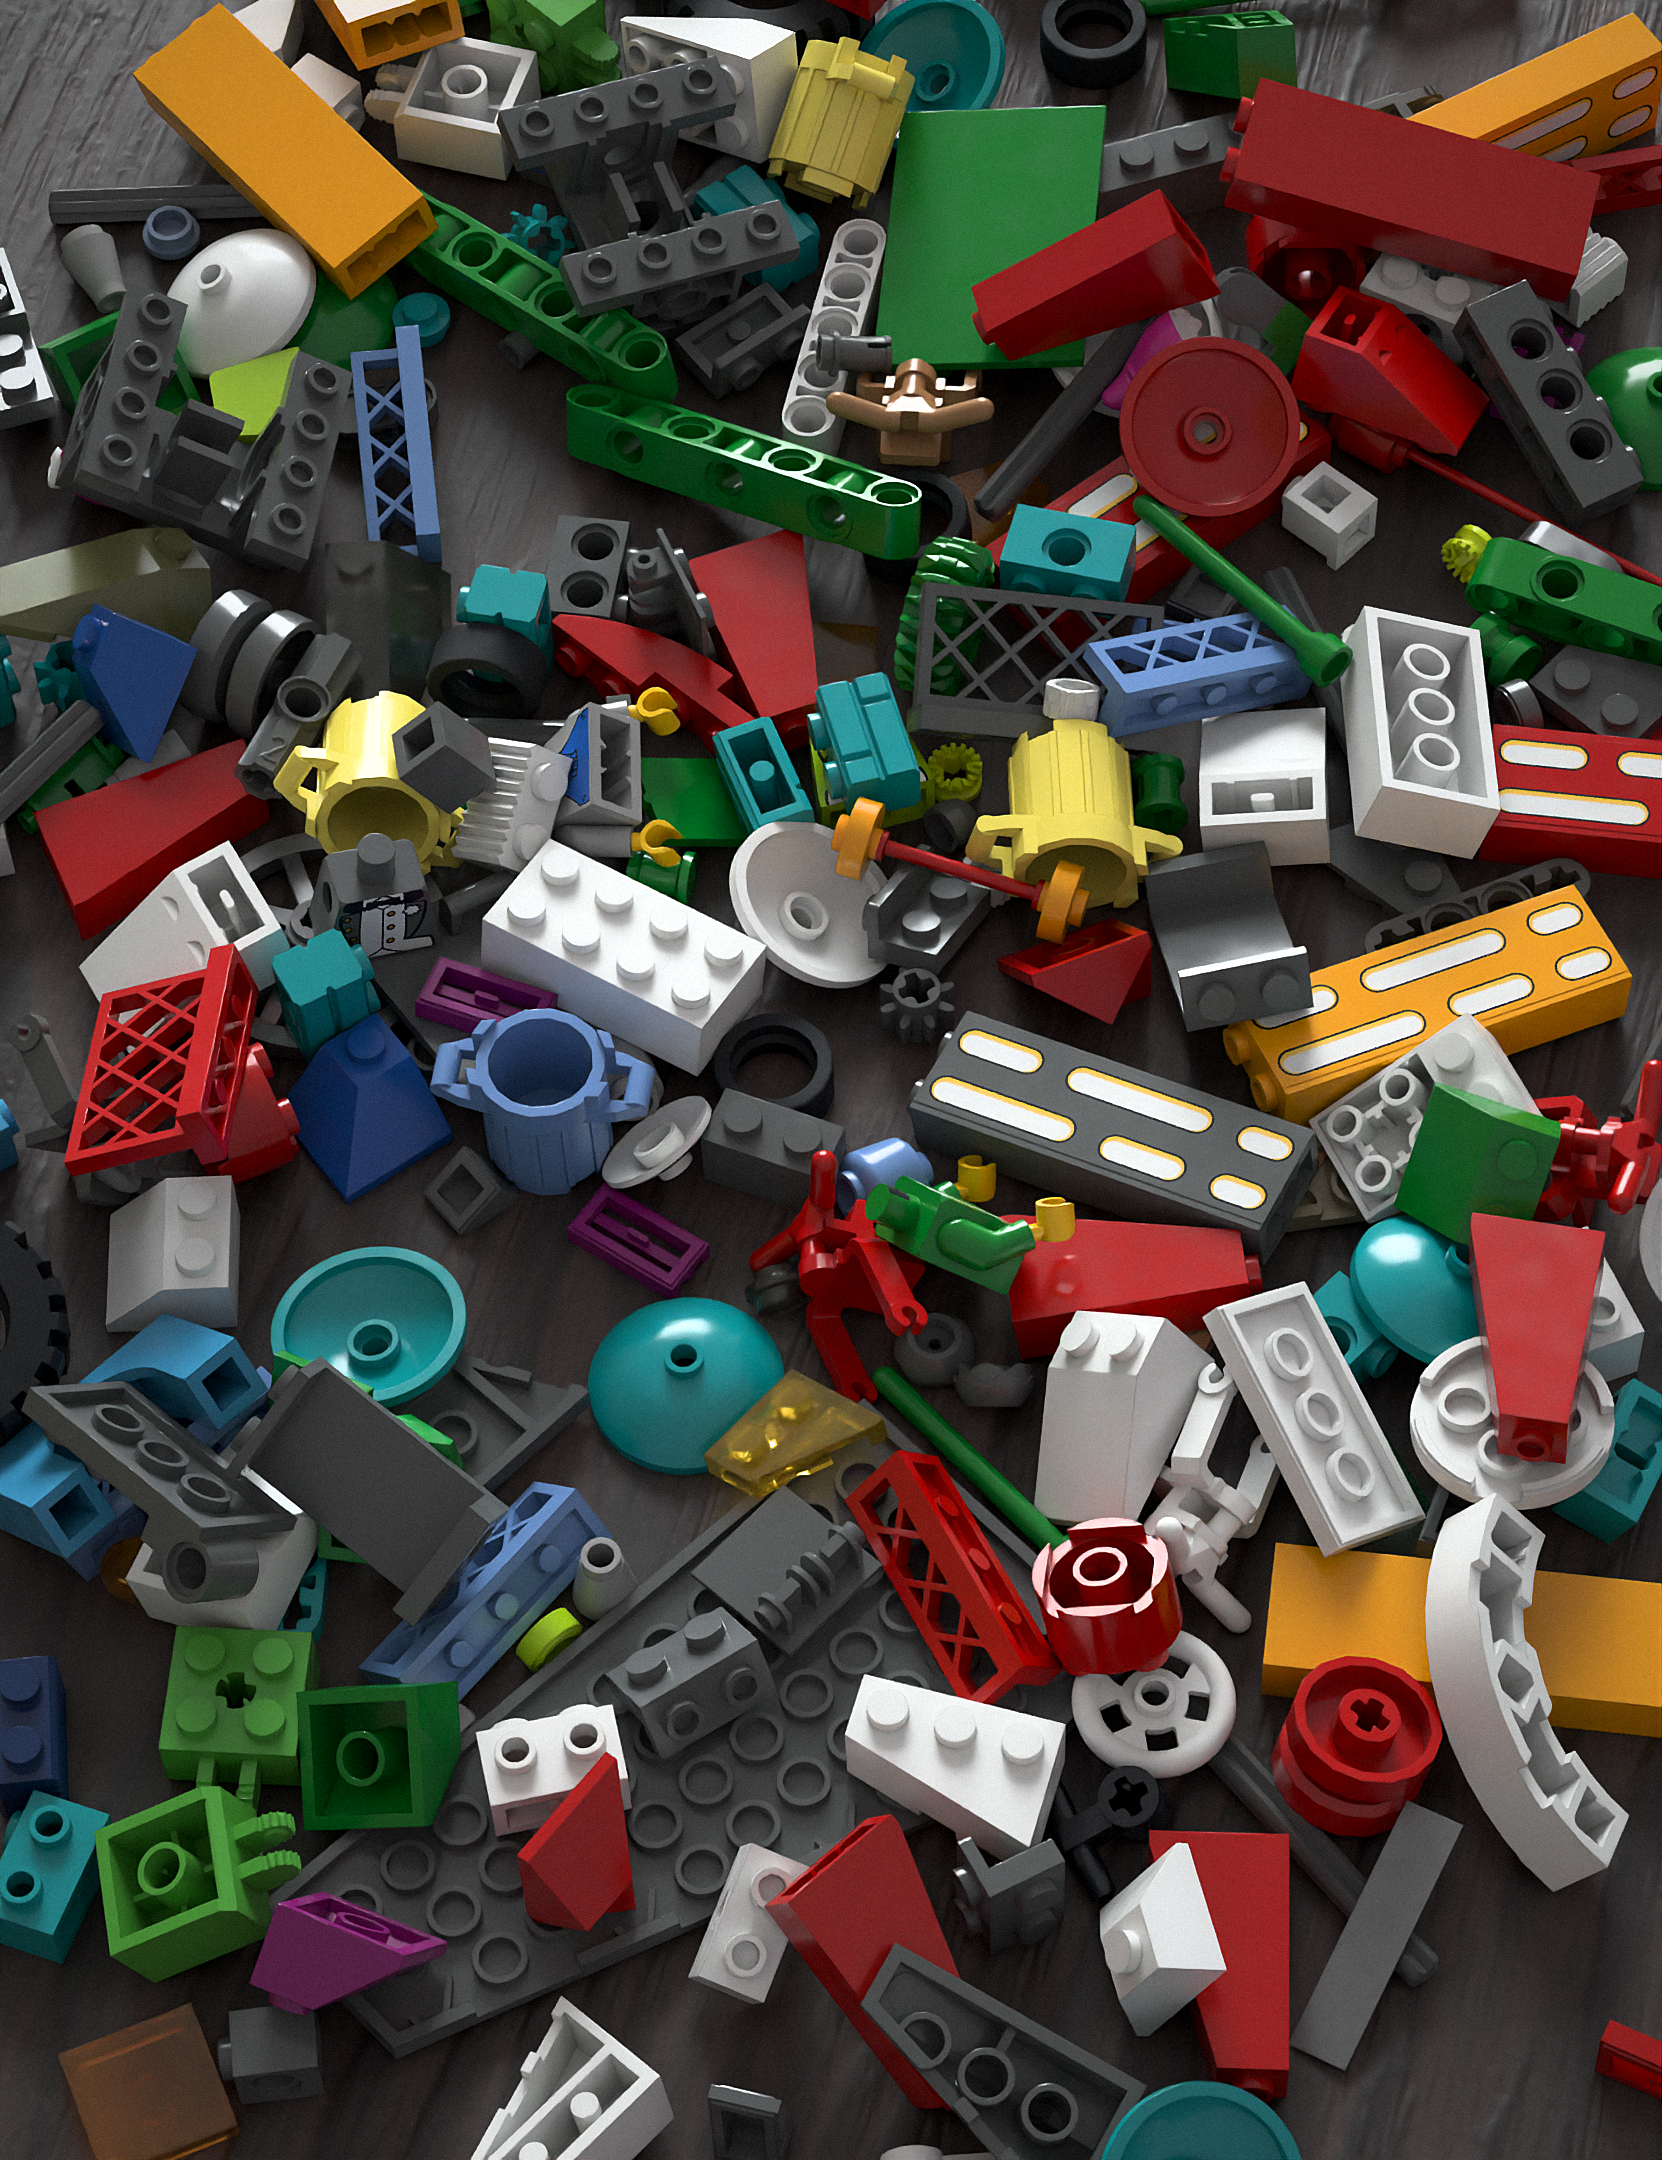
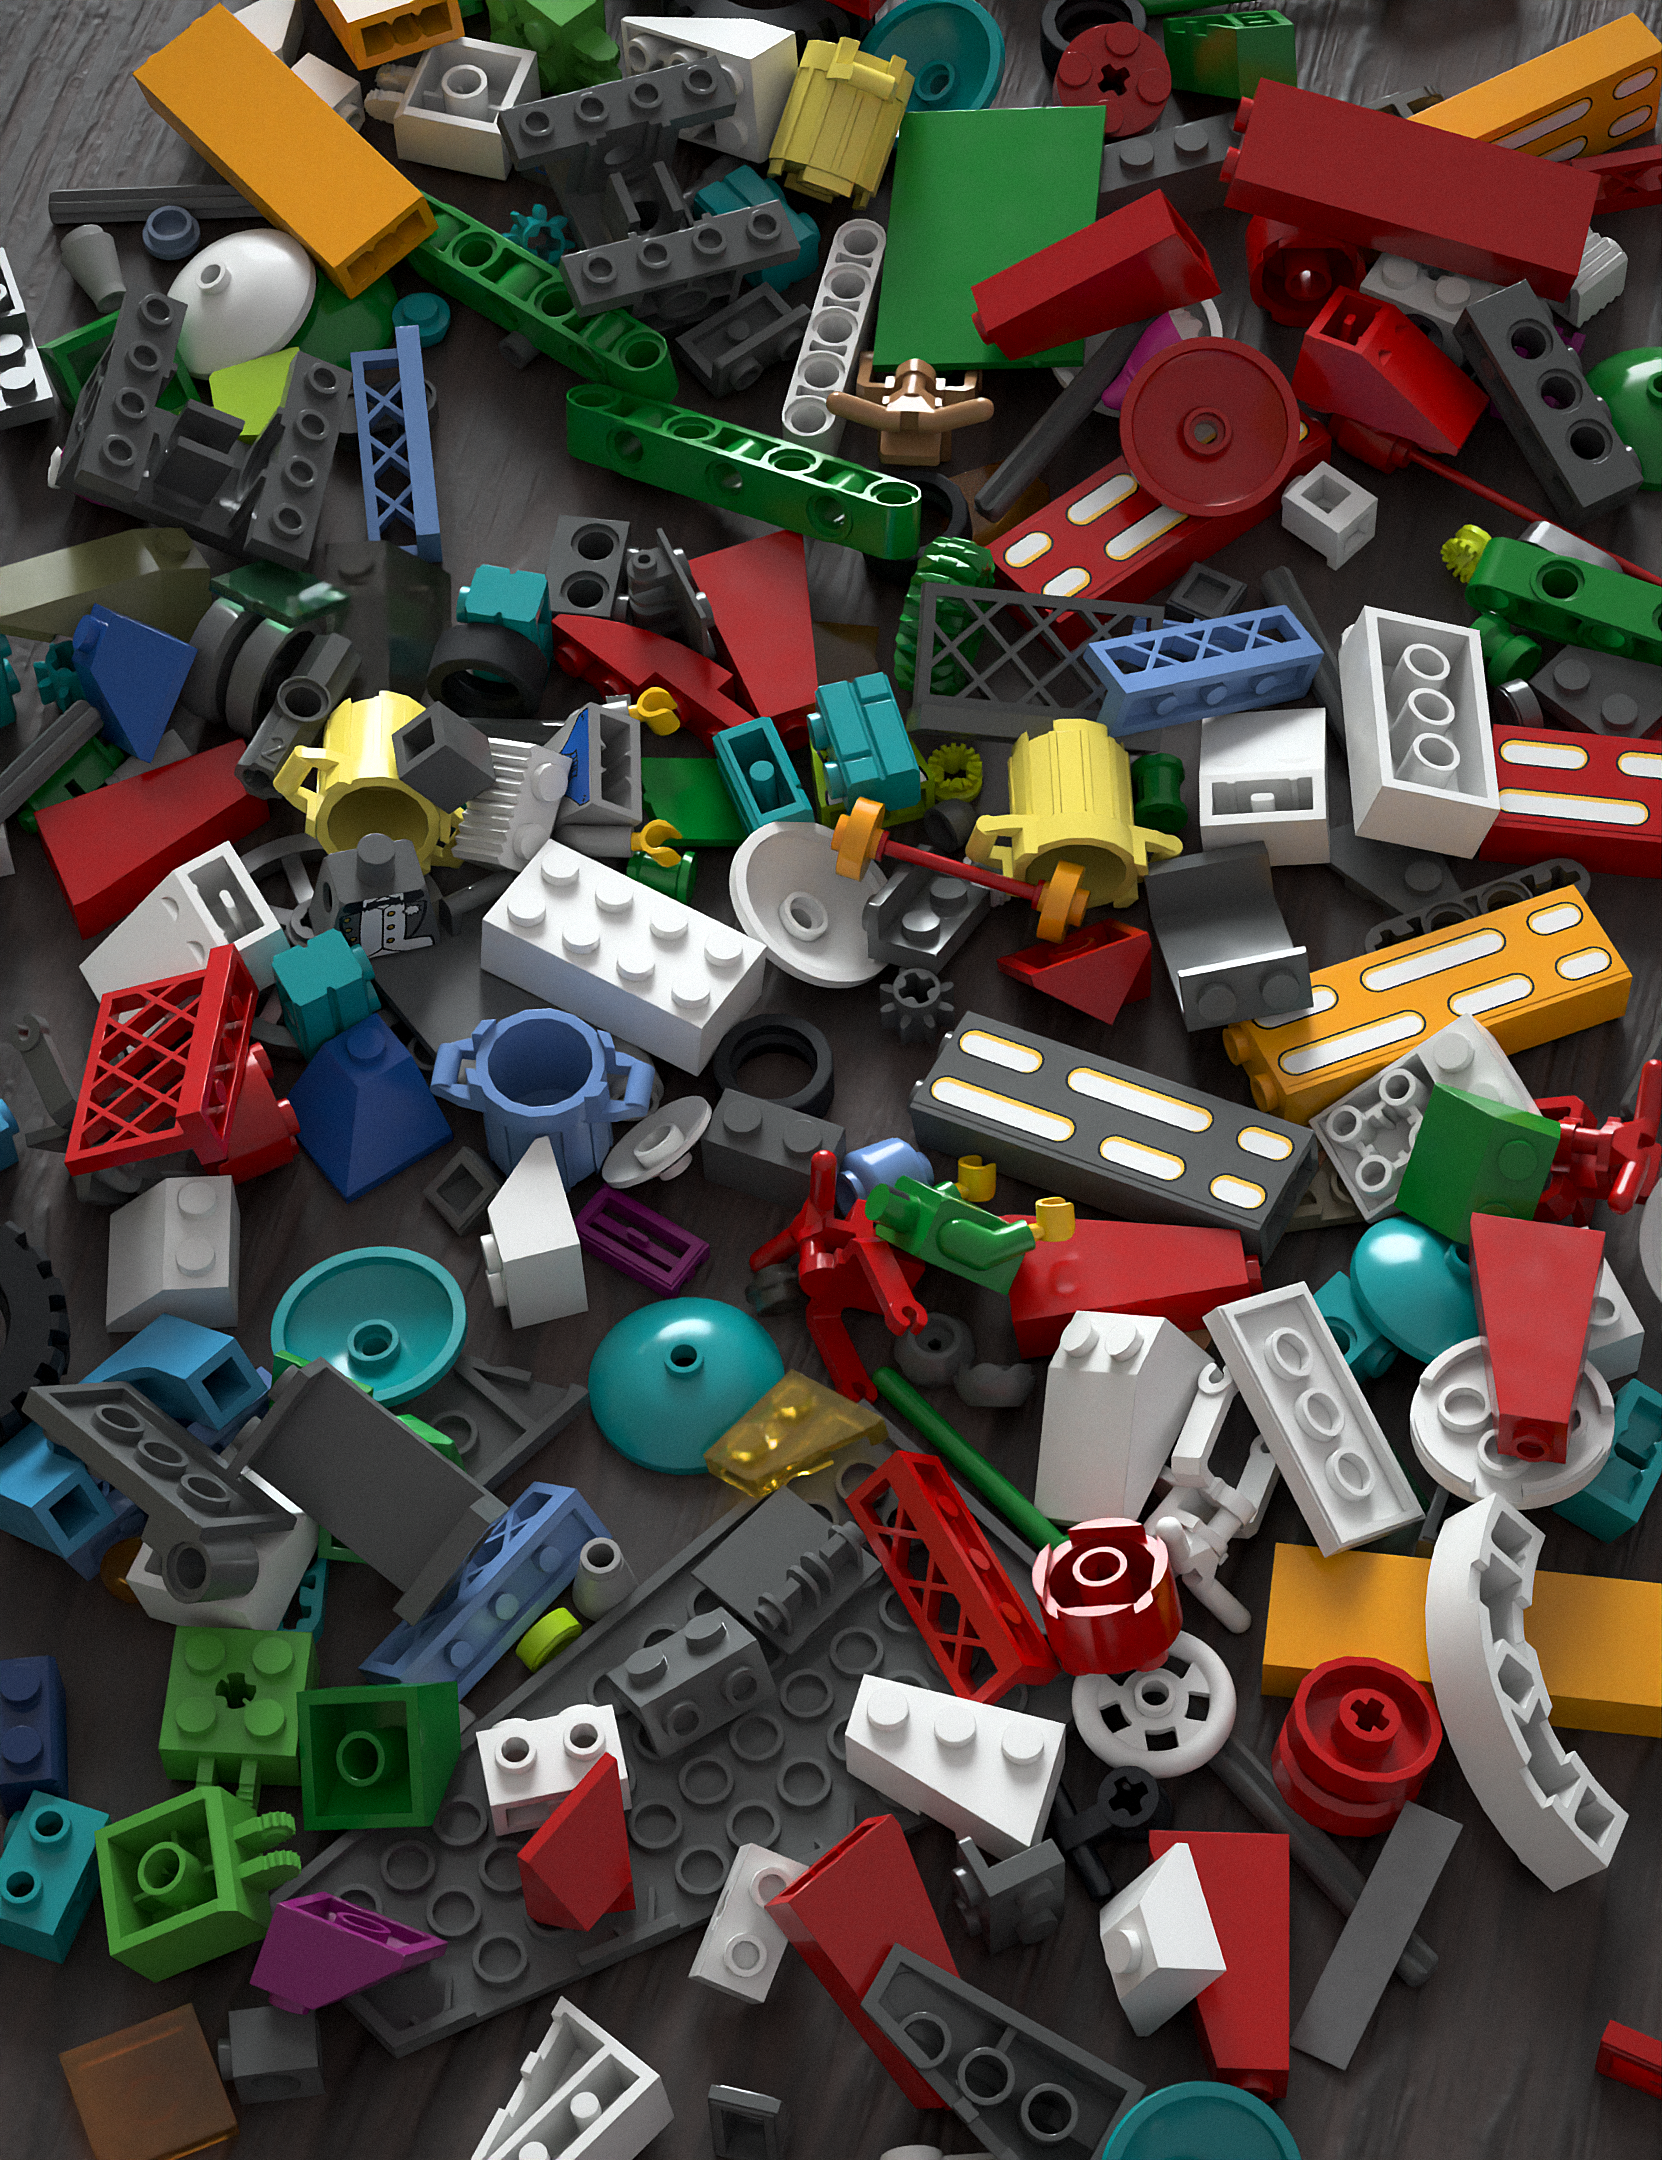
(279, 593): none -> clear green piece
(466, 1010): magenta tile -> none
(534, 1244): none -> white slope
(853, 353): dark grey pin -> none
(1068, 555): teal brick -> none
(1071, 699): white axle -> none
(1119, 56): none -> red brick
(1255, 303): leg -> none
(1320, 655): green piece -> none

